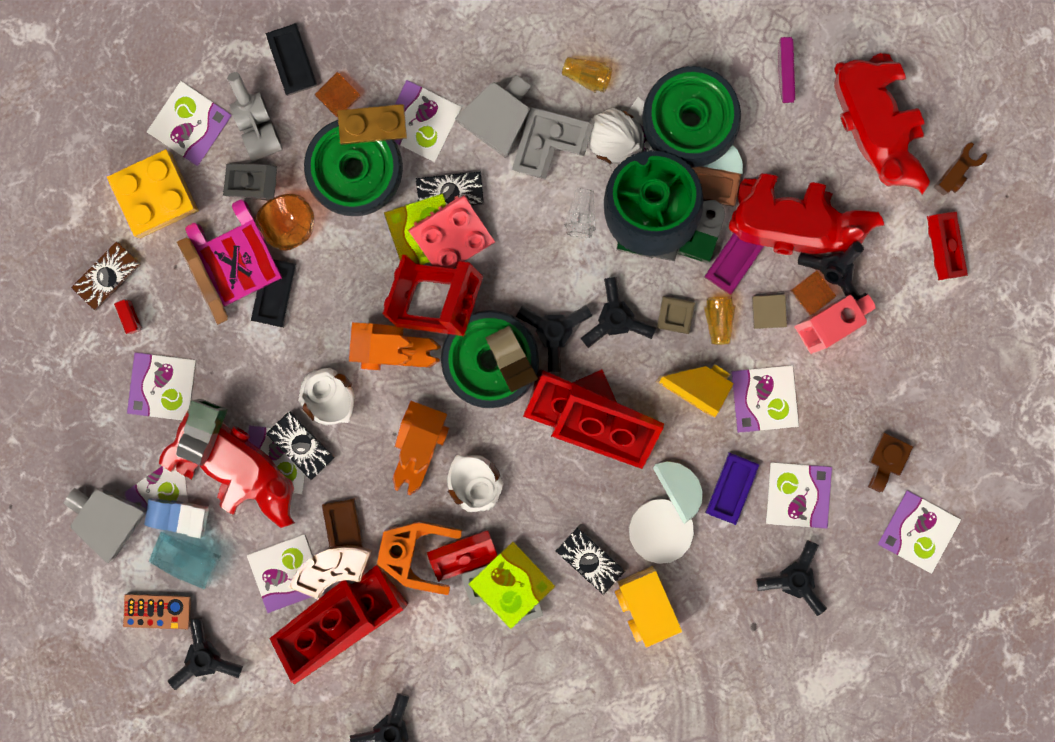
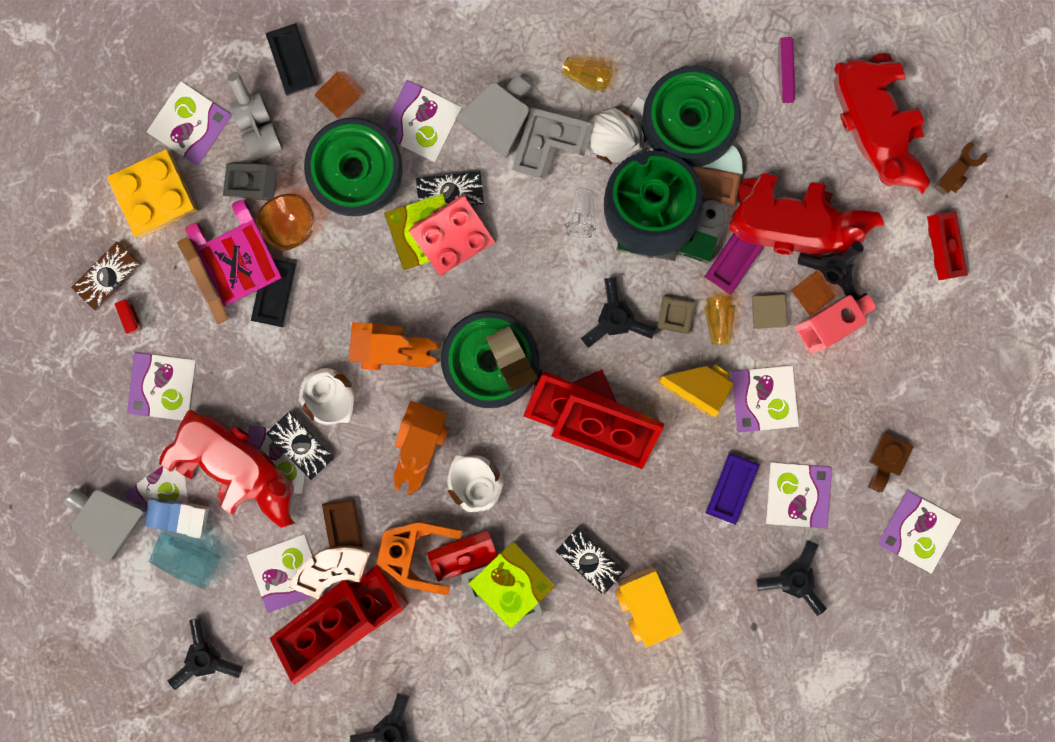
(156, 611): tile -> none
(200, 431): leg -> none
(372, 124): pearl gold plate -> none
(459, 303): red window -> none
(554, 331): black piece -> none
(659, 532): white tile -> none
(681, 488): light aqua tile -> none

